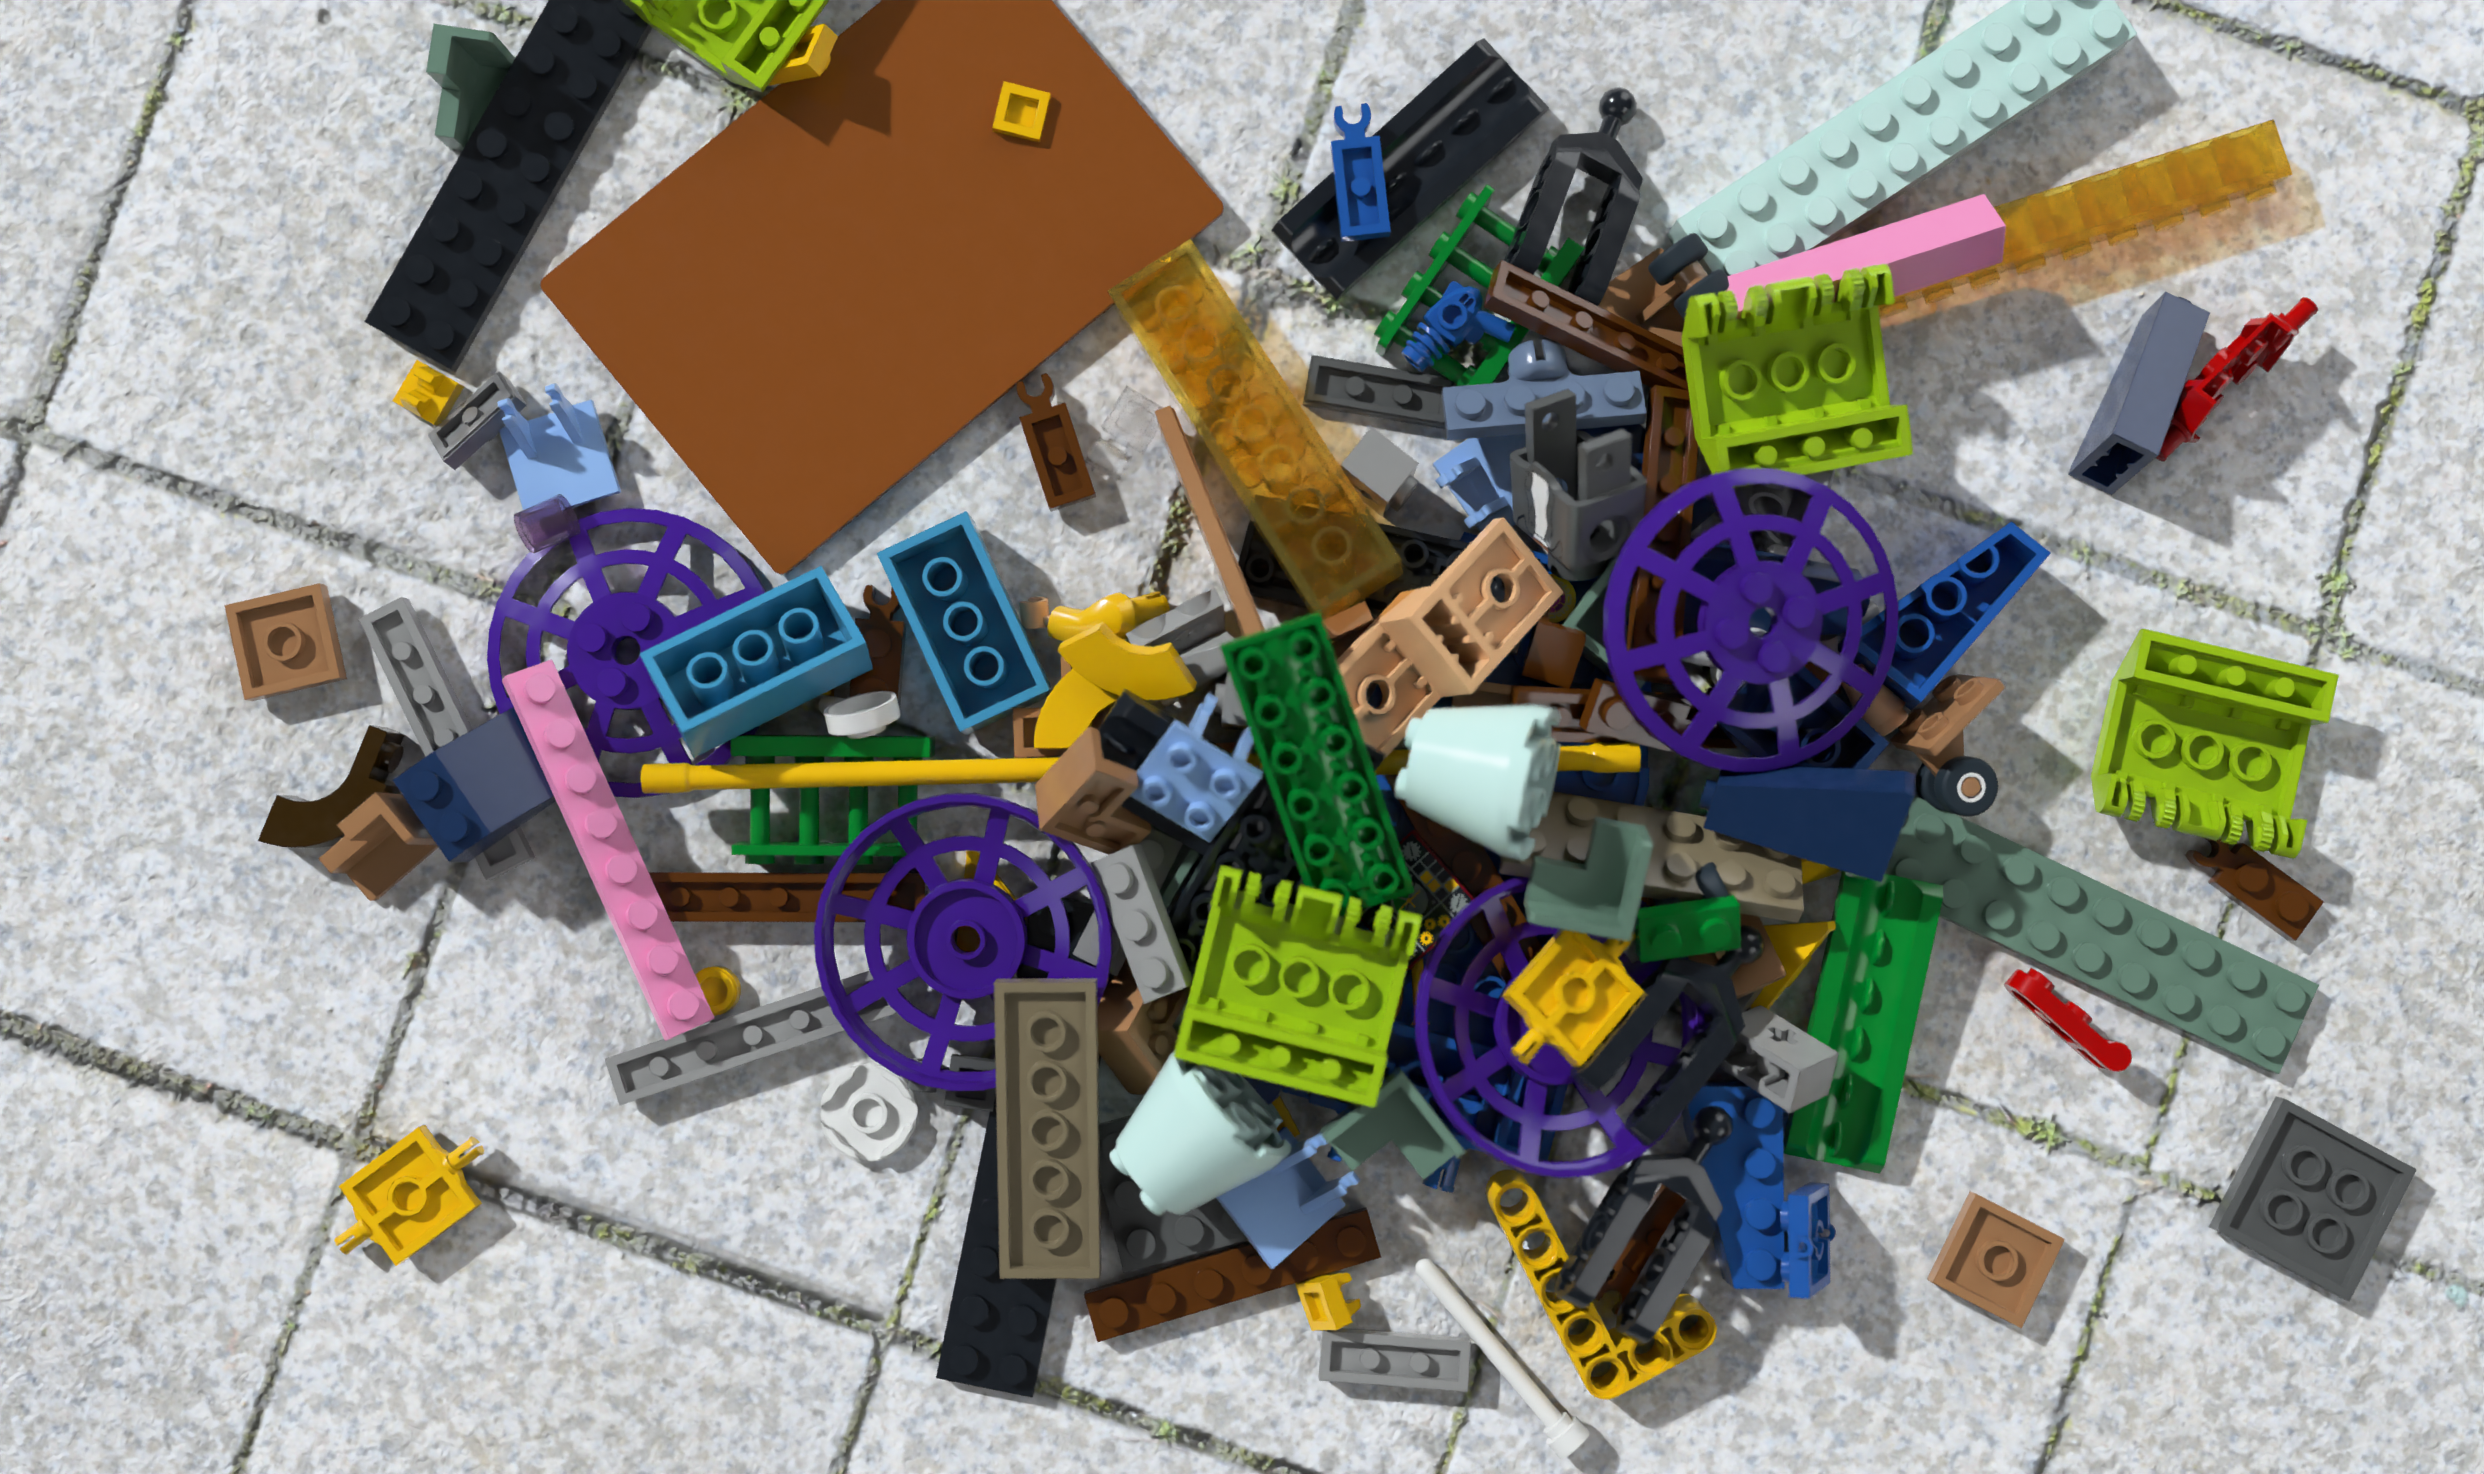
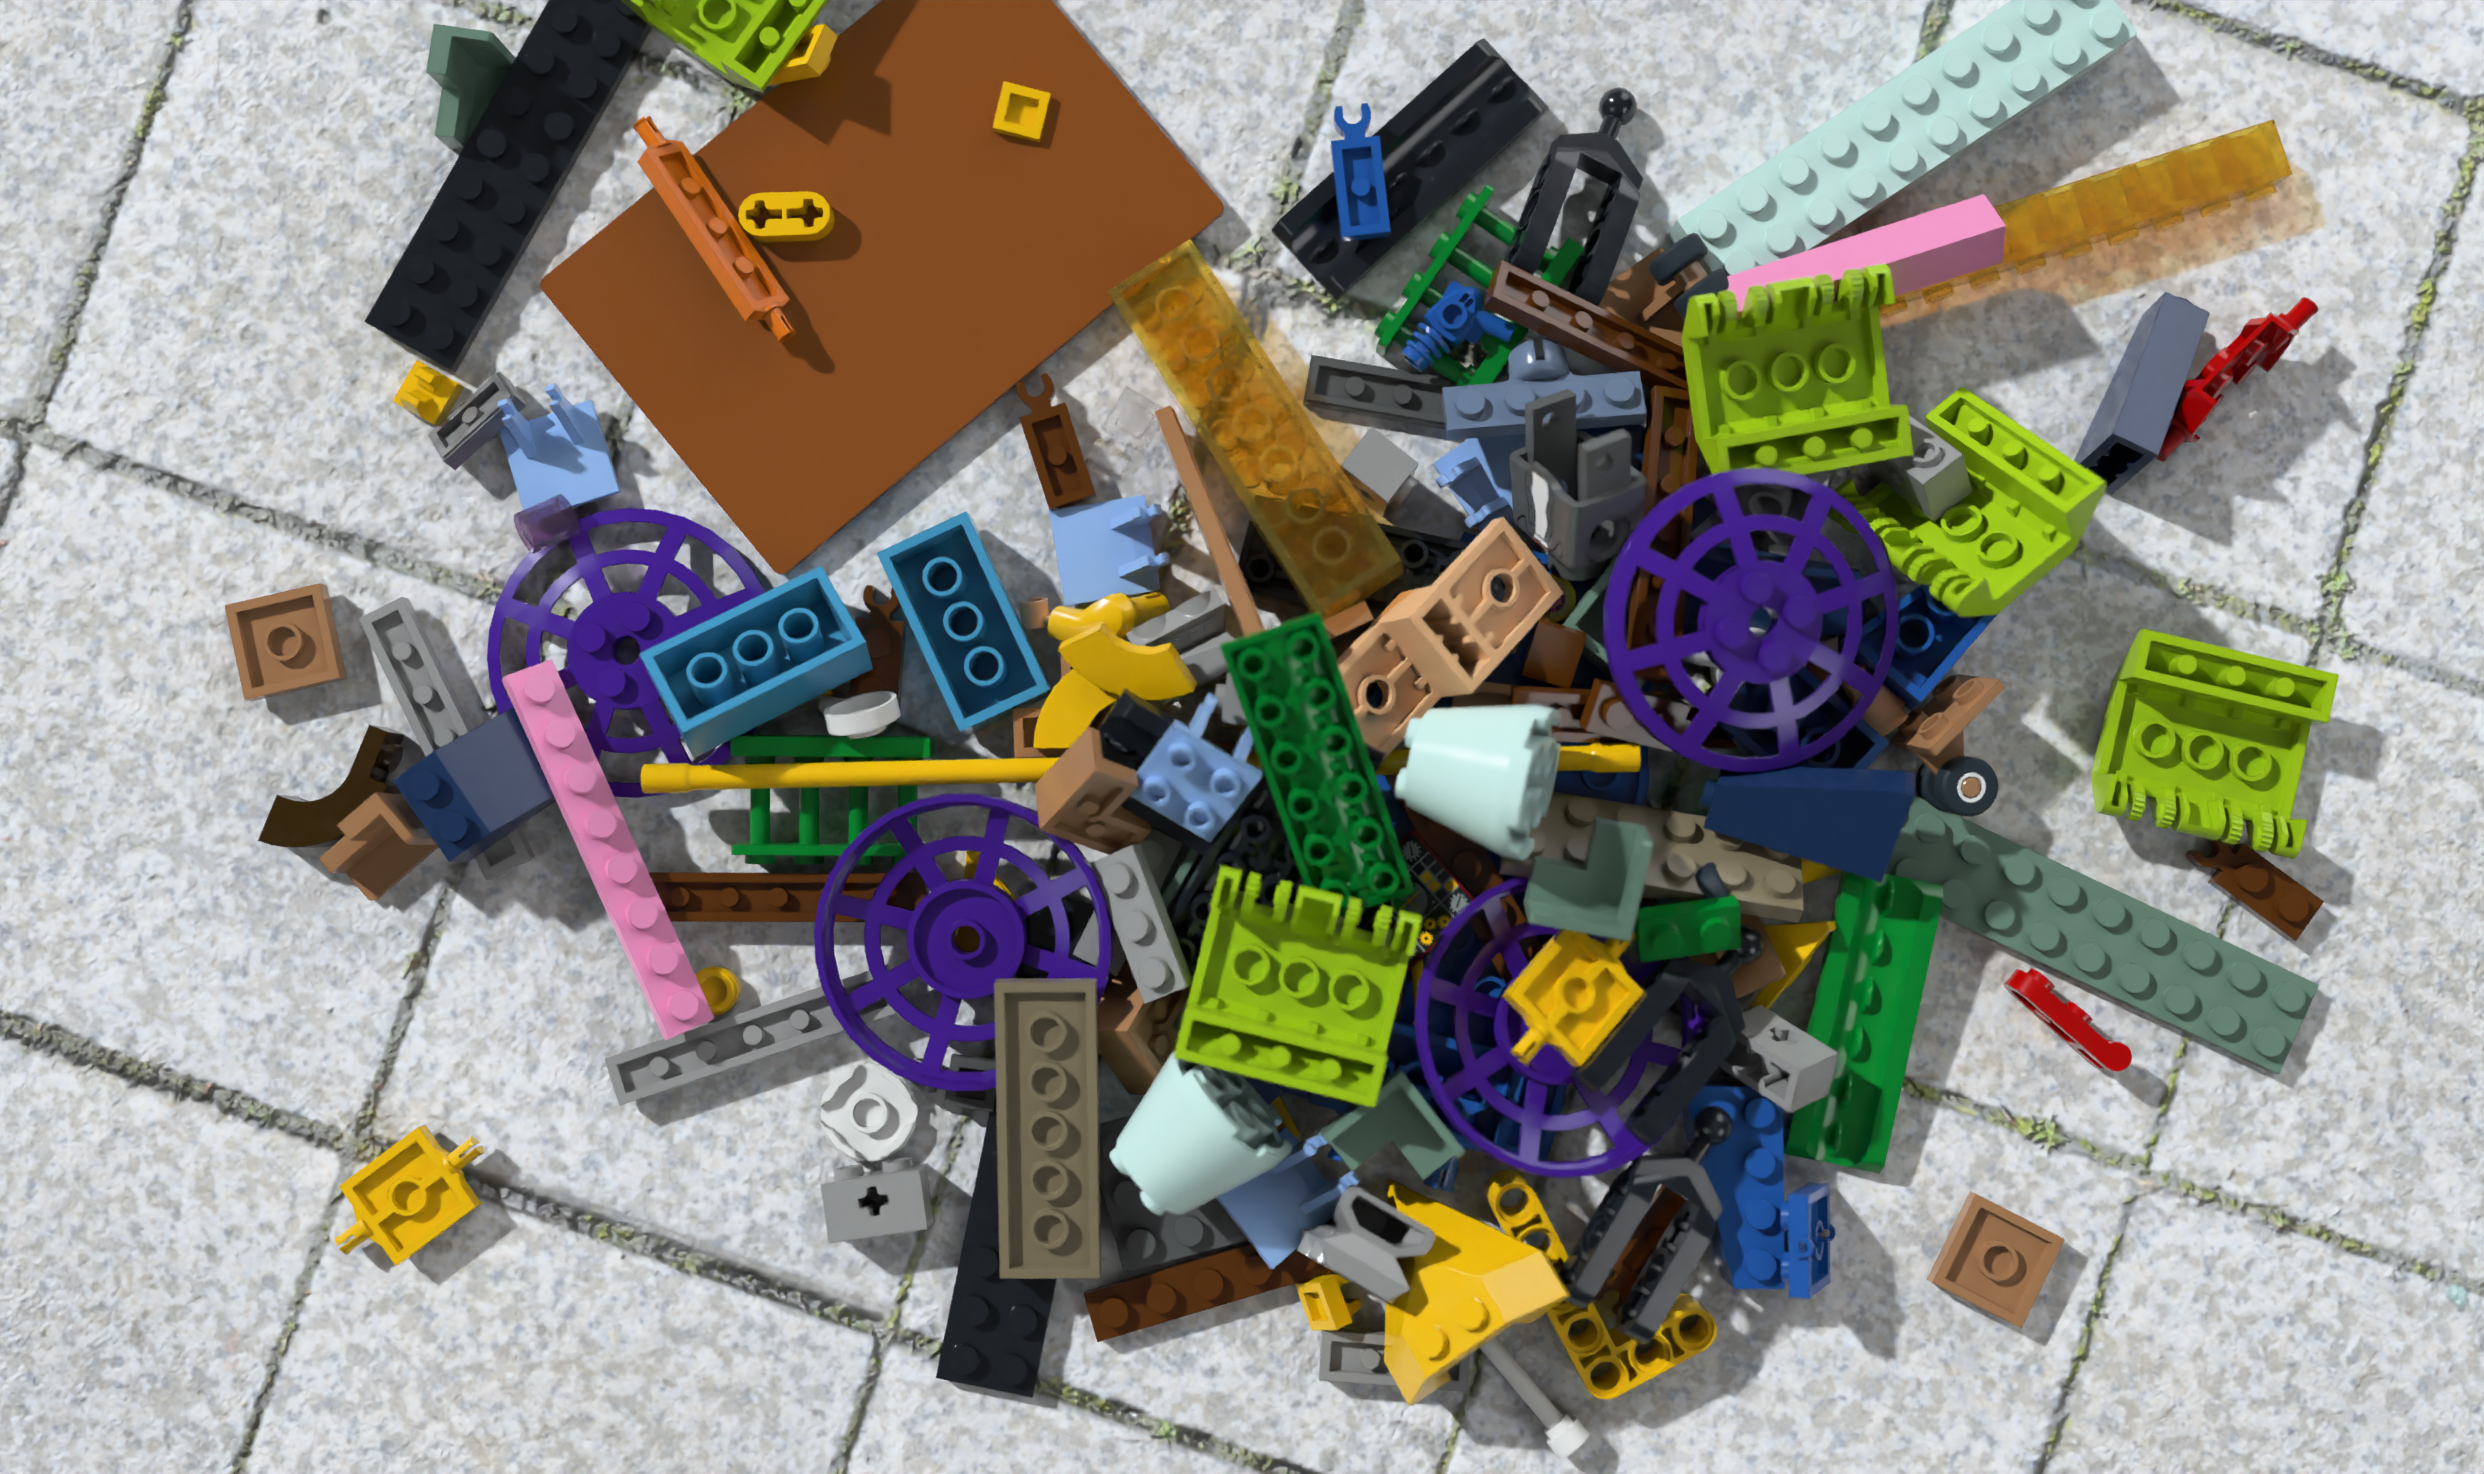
(713, 230): none -> orange plate
(785, 205): none -> yellow beam
(853, 1218): none -> light grey brick
(1106, 549): none -> light blue plate
(1365, 1241): none -> light grey piece
(1459, 1293): none -> yellow wedge
(1930, 478): none -> light grey brick
(2001, 537): none -> lime slope
(2312, 1198): dark grey plate -> none

